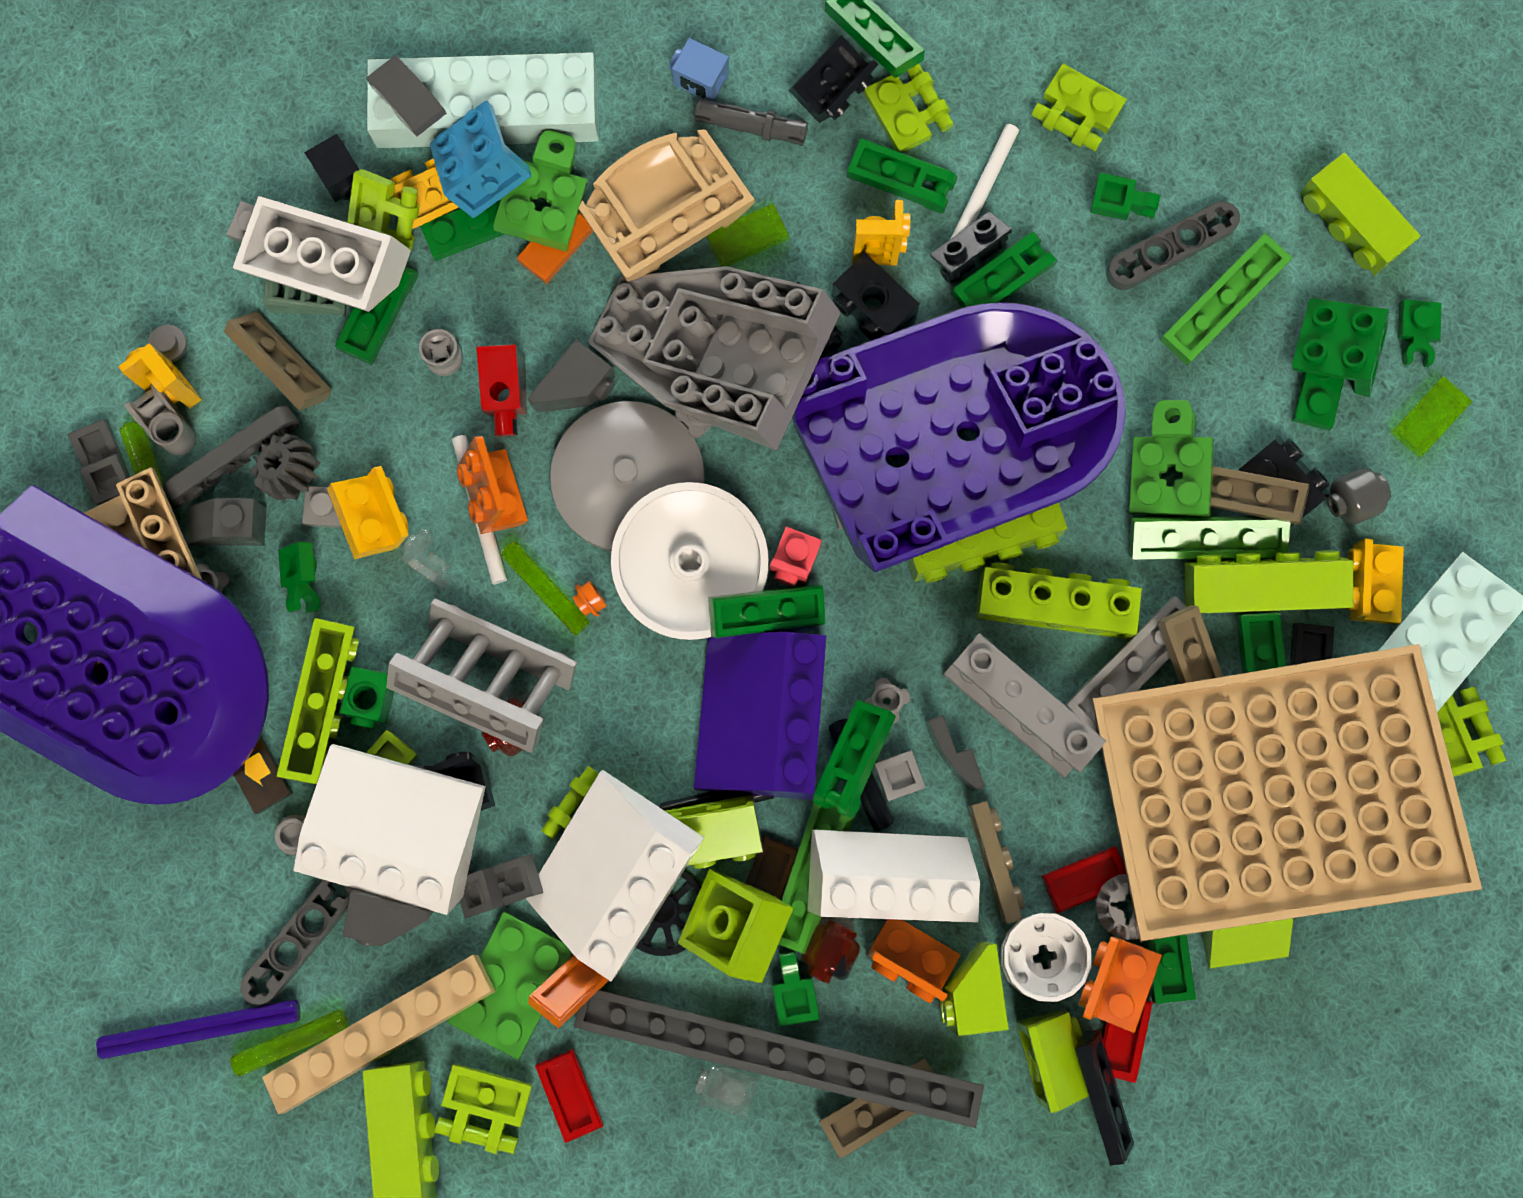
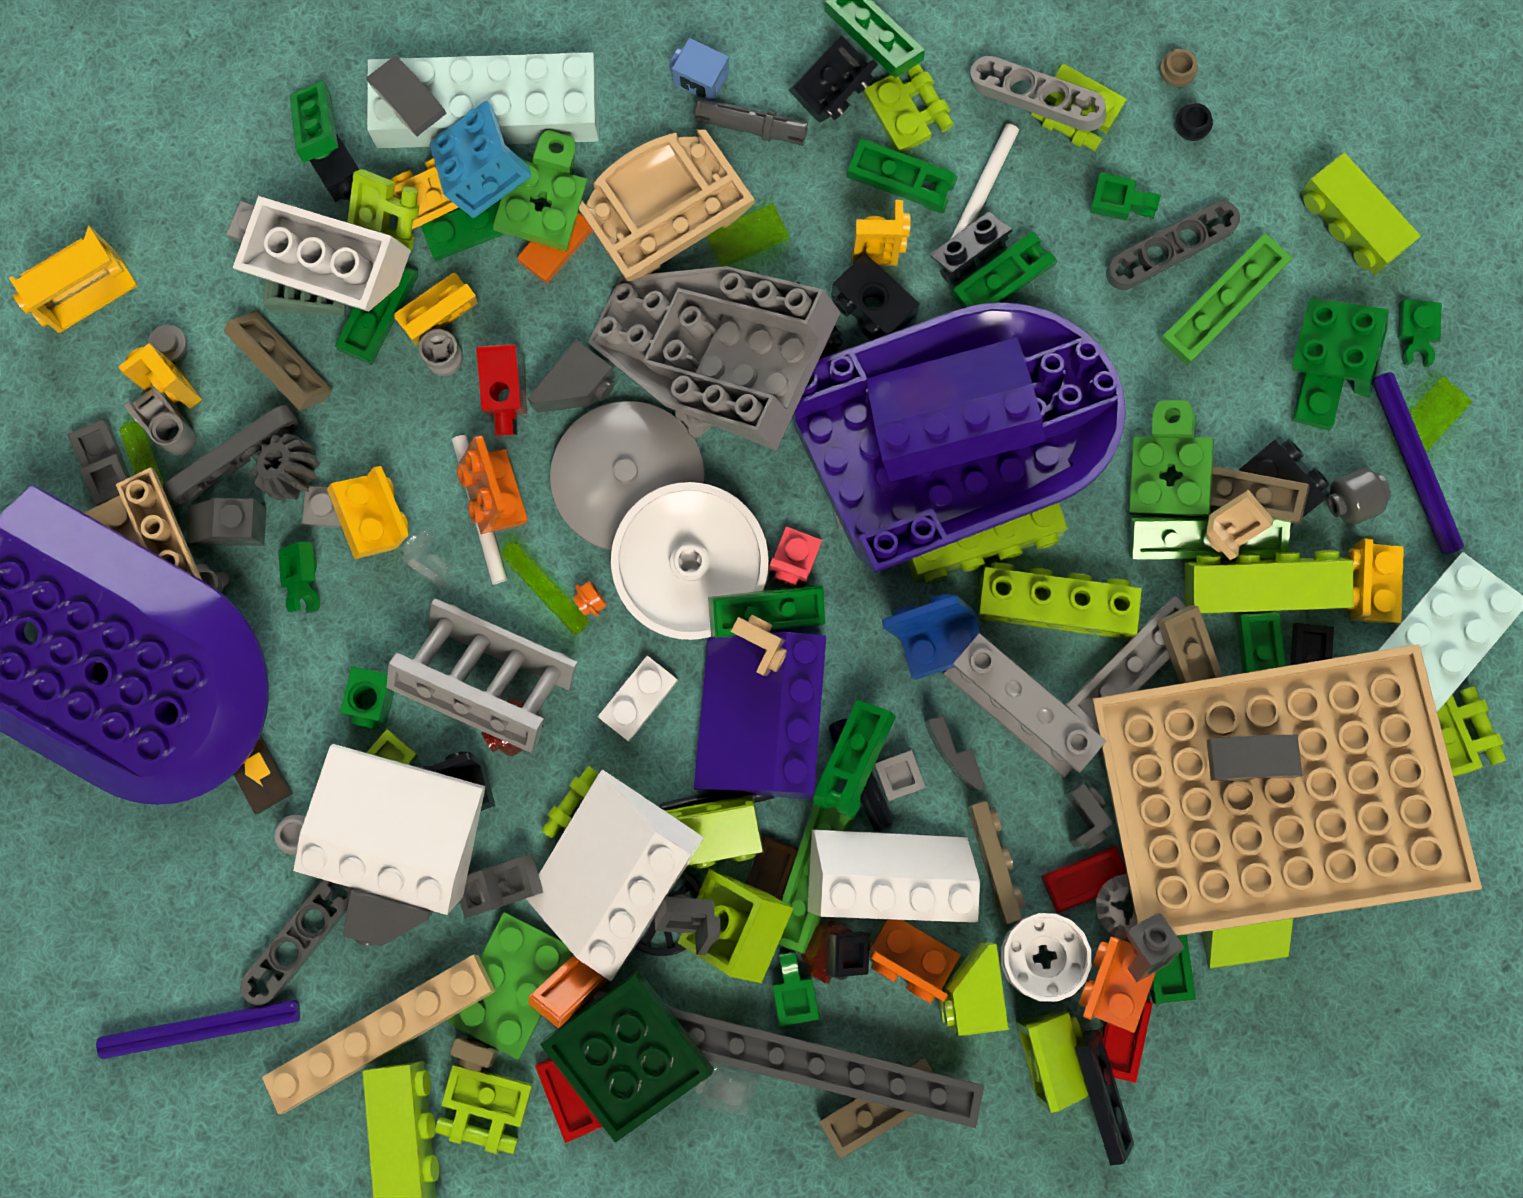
(73, 283): none -> yellow window
(289, 1042): clear neon green axle -> none
(313, 122): none -> green plate
(315, 701): lime brick -> none
(436, 307): none -> yellow bracket
(473, 1053): none -> dark tan plate
(627, 1056): none -> dark green plate
(638, 698): none -> white plate
(689, 915): none -> dark grey bracket
(759, 633): none -> tan bracket
(848, 954): none -> black tile
(897, 696): light grey plate -> none
(934, 633): none -> blue bracket
(955, 410): none -> dark purple slope
(1041, 87): none -> light grey beam
(1090, 808): none -> dark grey bracket
(1154, 946): none -> dark grey bracket
(1178, 67): none -> dark tan plate
(1194, 122): none -> black plate
(1237, 524): none -> tan bracket
(1254, 757): none -> dark grey slope
(1417, 463): none -> dark purple axle

